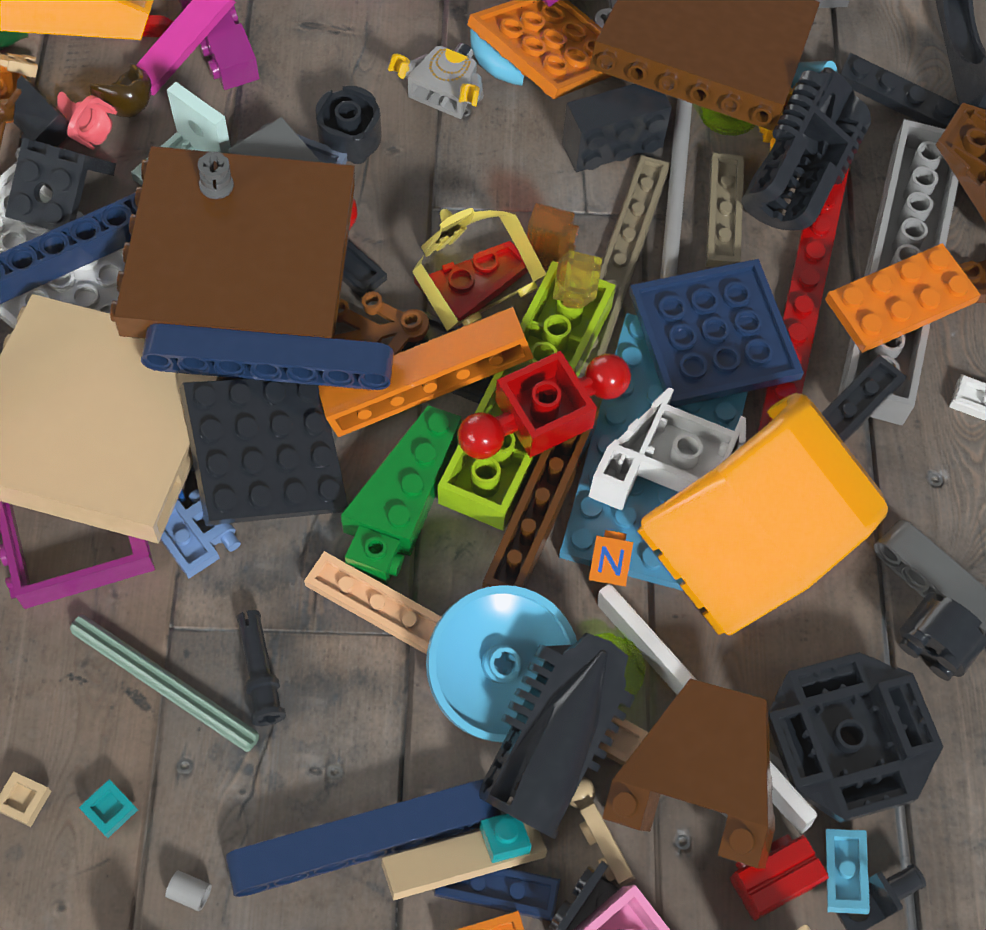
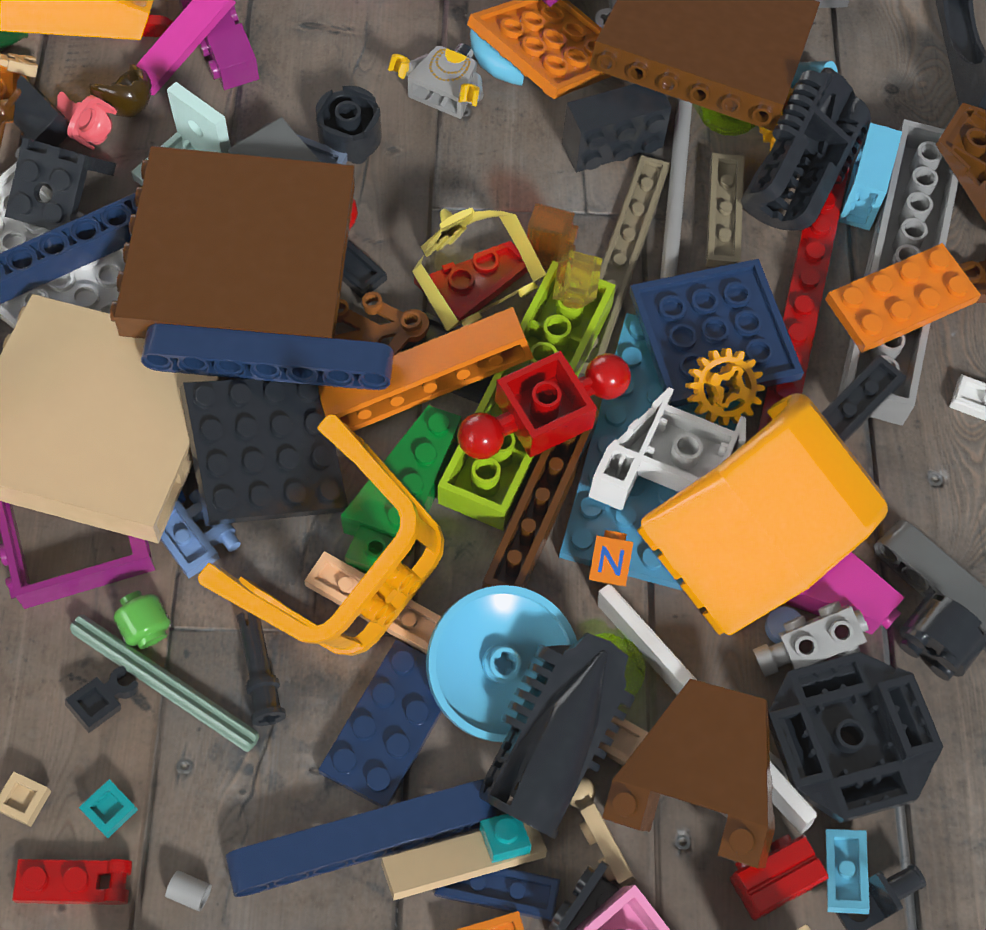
(71, 881): none -> red plate
(99, 701): none -> black plate
(142, 619): none -> bright green head
(222, 175): dark grey bush -> none
(384, 587): none -> light orange windscreen
(385, 729): none -> dark blue plate
(732, 374): none -> light orange gear
(775, 622): none -> medium blue tile
(820, 632): none -> light grey brick
(855, 585): none -> dark pink slope
(870, 176): none -> medium azure window
(897, 92): black plate -> none

